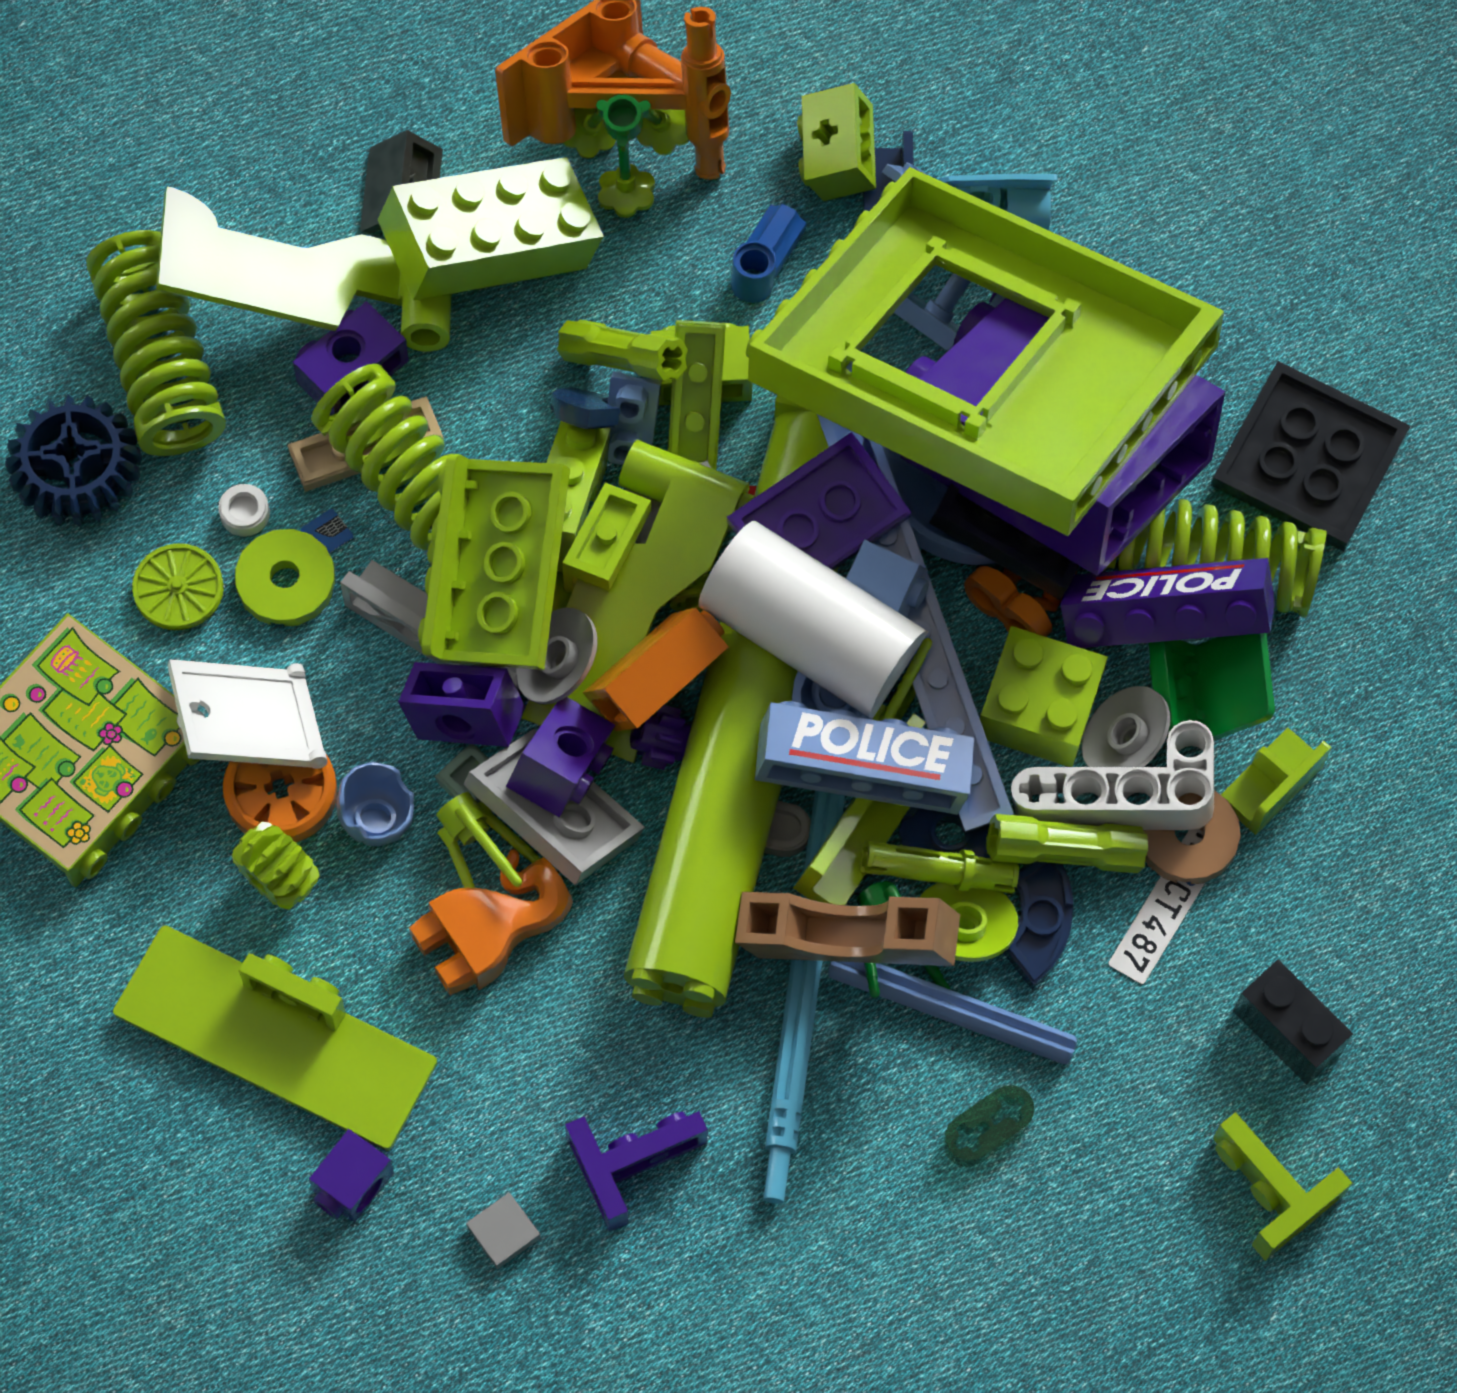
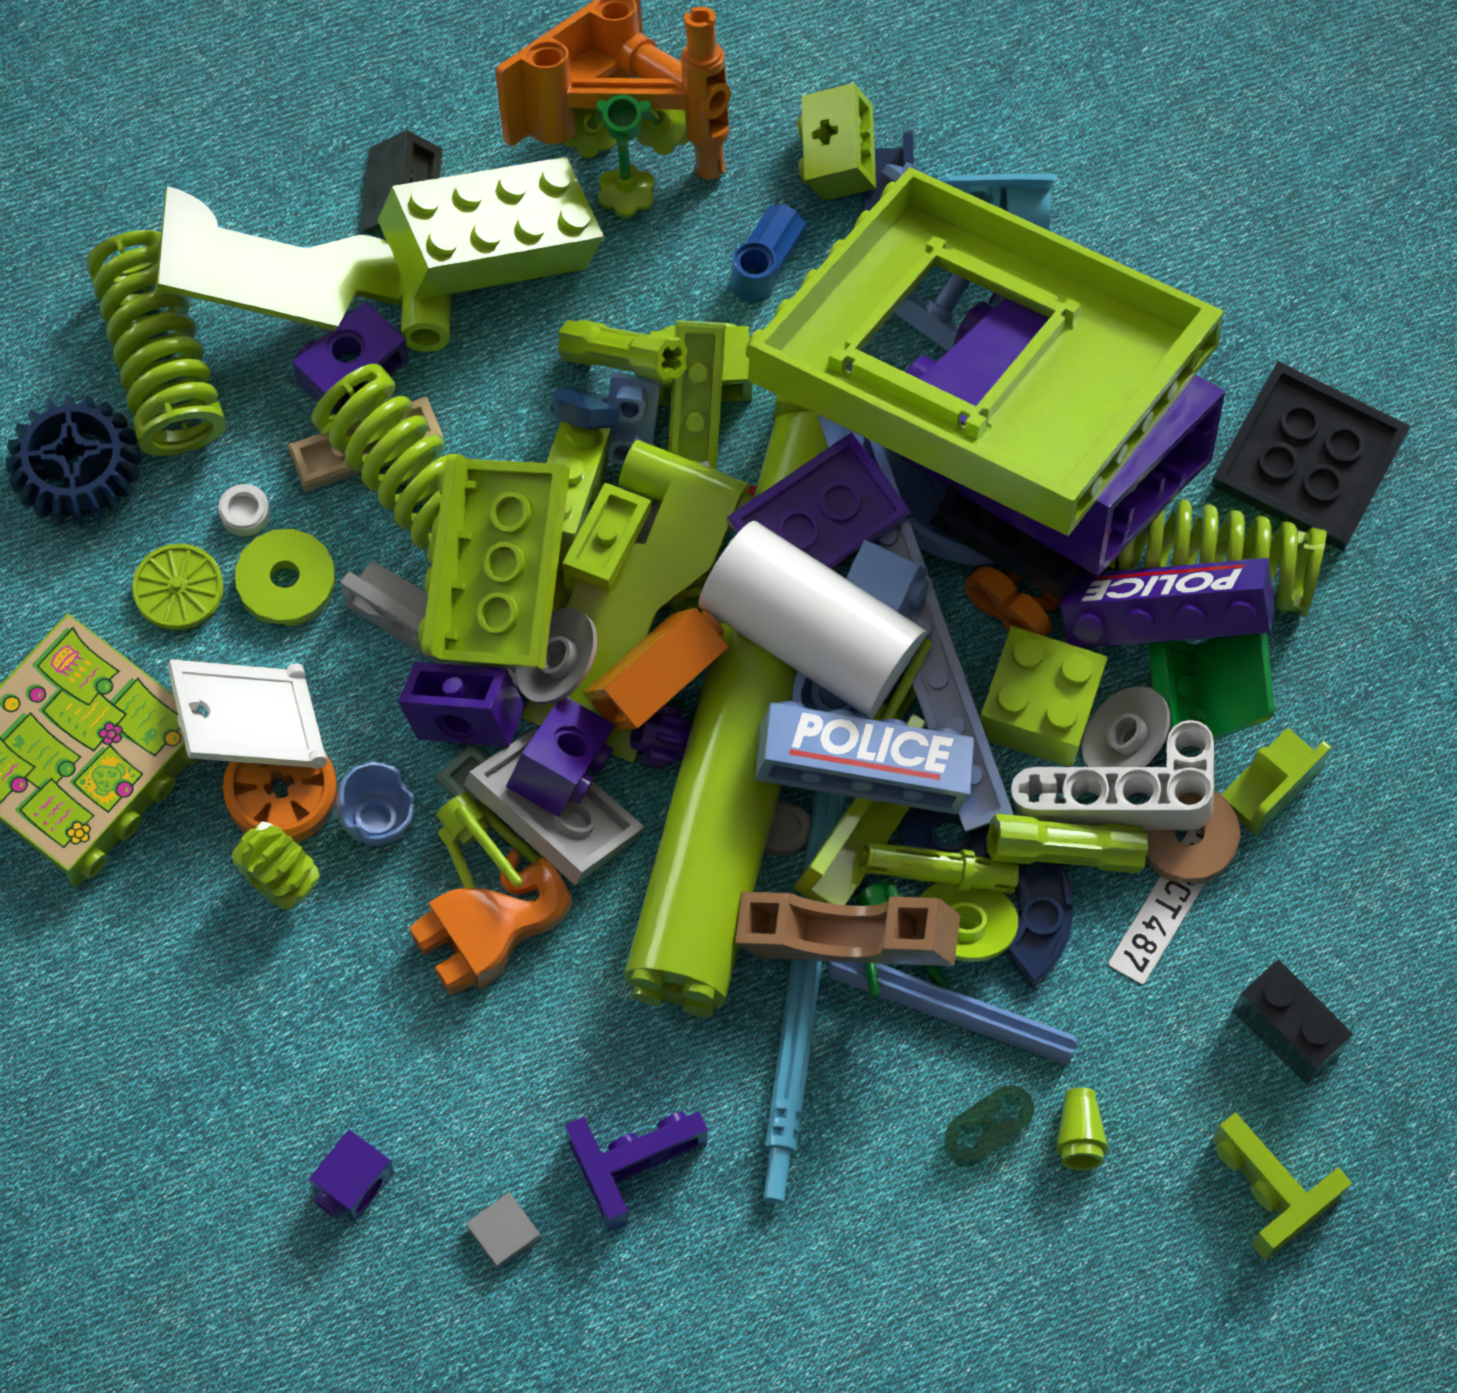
(276, 1034): lime bracket -> none
(329, 530): blue sticker -> none
(1081, 1131): none -> lime cone

